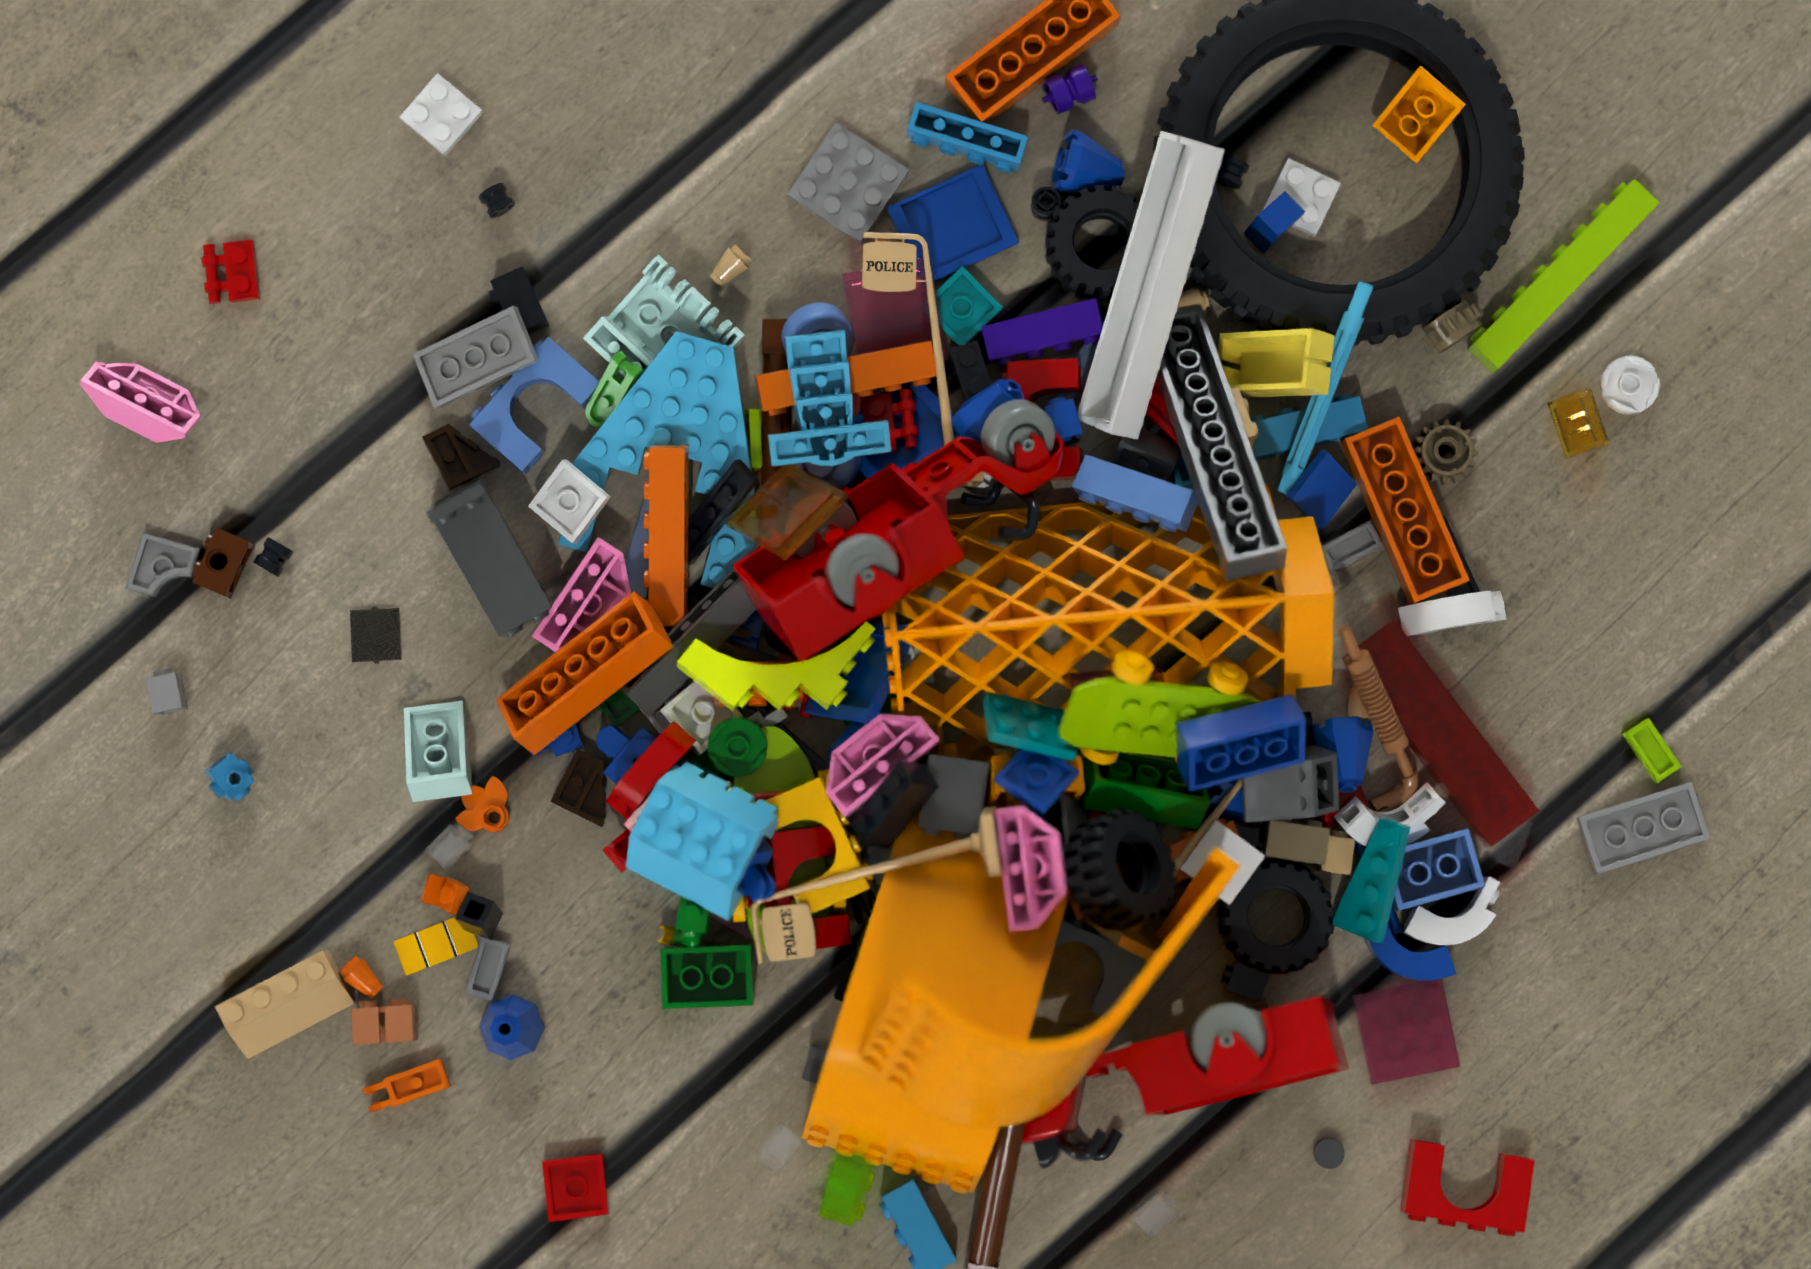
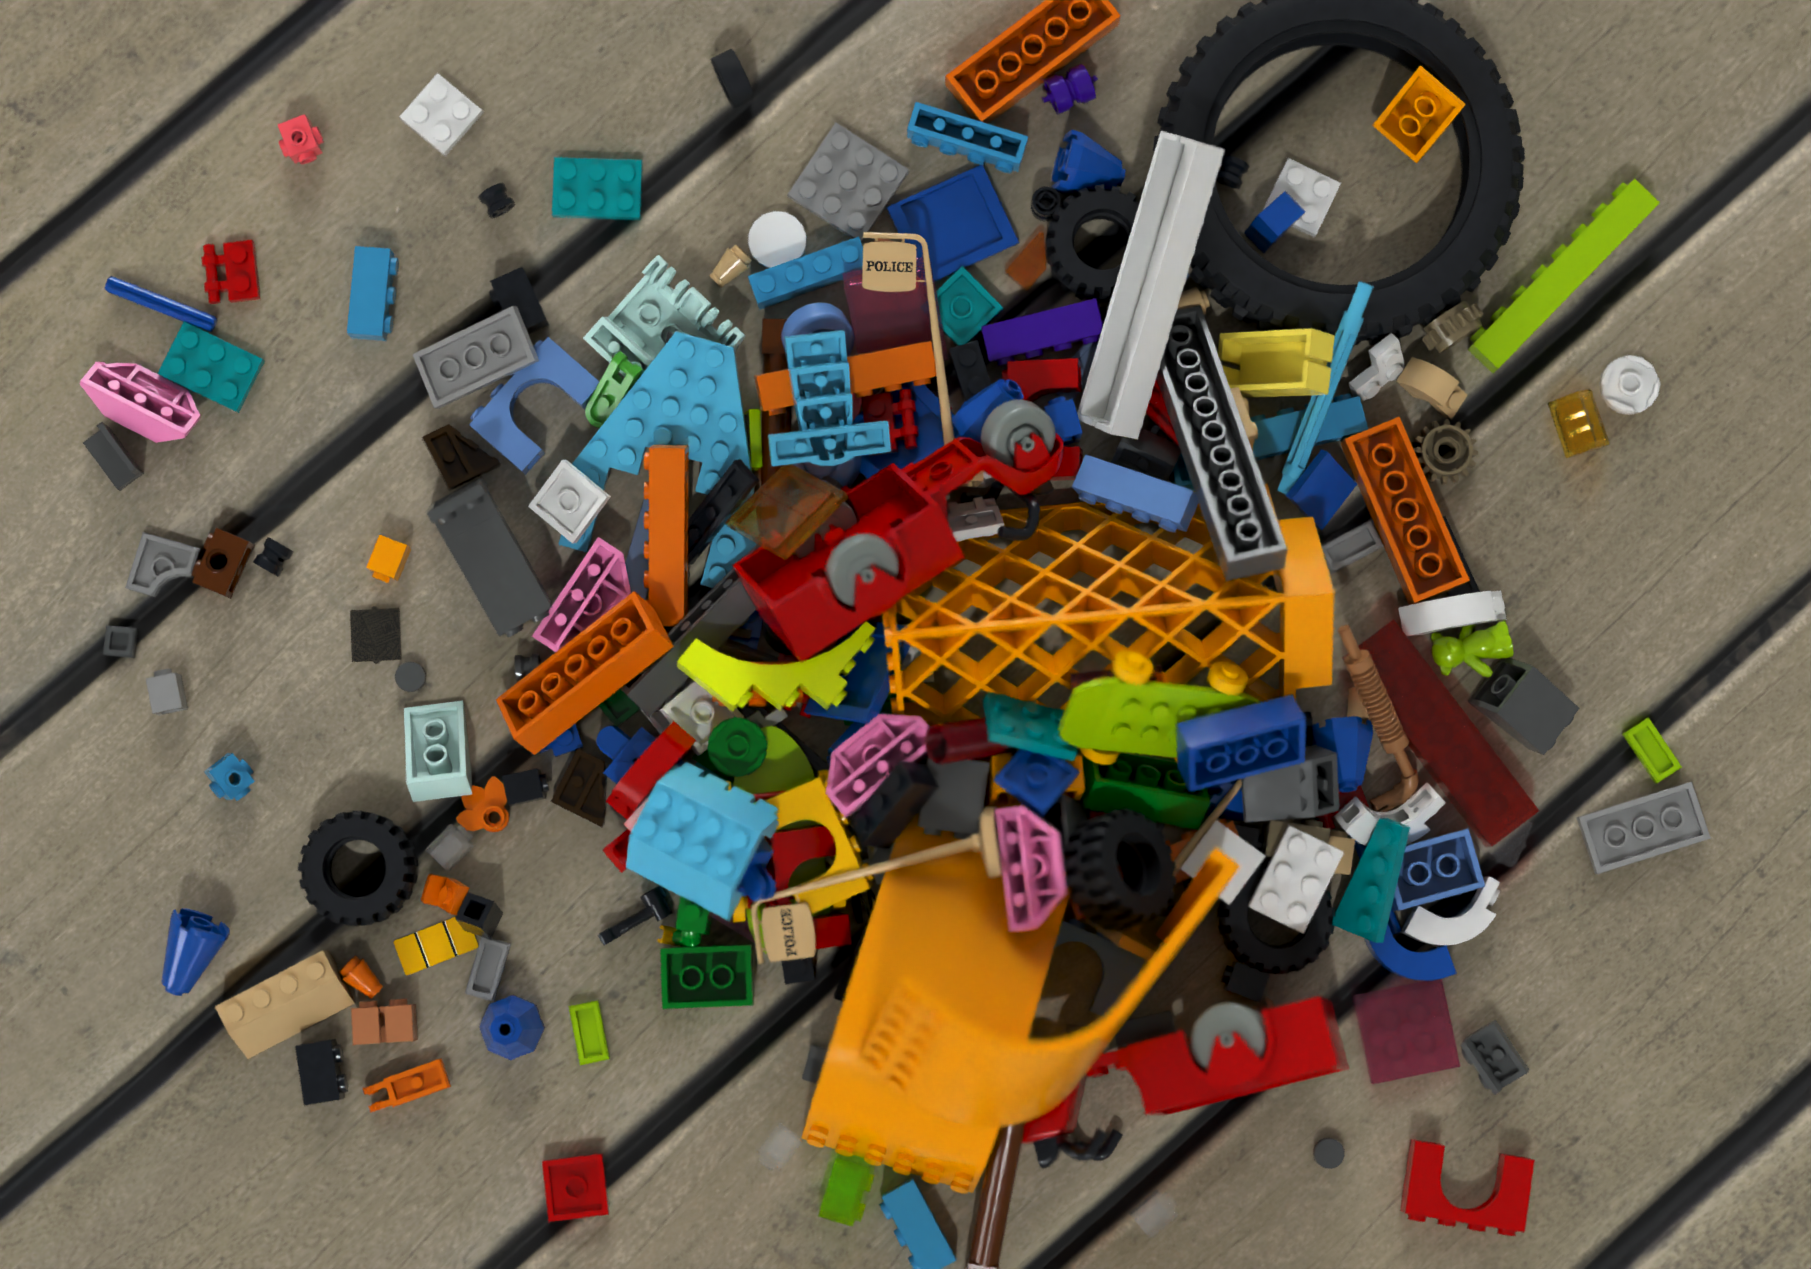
(113, 457): none -> dark grey panel
(120, 641): none -> dark grey tile
(160, 303): none -> blue axle
(190, 949): none -> blue cone
(211, 367): none -> teal plate
(300, 140): none -> coral brick
(318, 859): none -> black tyre
(321, 1071): none -> black brick
(372, 293): none -> dark azure brick
(388, 559): none -> light orange brick
(410, 677): none -> dark grey tile
(525, 665): none -> dark grey wheel
(525, 786): none -> black brick
(589, 1032): none -> lime tile
(597, 188): none -> teal plate
(655, 906): none -> black brick
(732, 78): none -> black tyre
(776, 239): none -> white tile
(798, 970): none -> black brick
(806, 273): none -> dark azure brick
(961, 742): none -> dark red piece
(974, 518): none -> white plate
(1029, 264): none -> clear orange tile
(1145, 1028): none -> dark grey tile
(1295, 879): none -> white plate
(1386, 366): none -> white plate
(1432, 385): none -> tan brick
(1472, 647): none -> lime piece
(1493, 1057): none -> dark grey bracket
(1524, 704): none -> dark grey slope

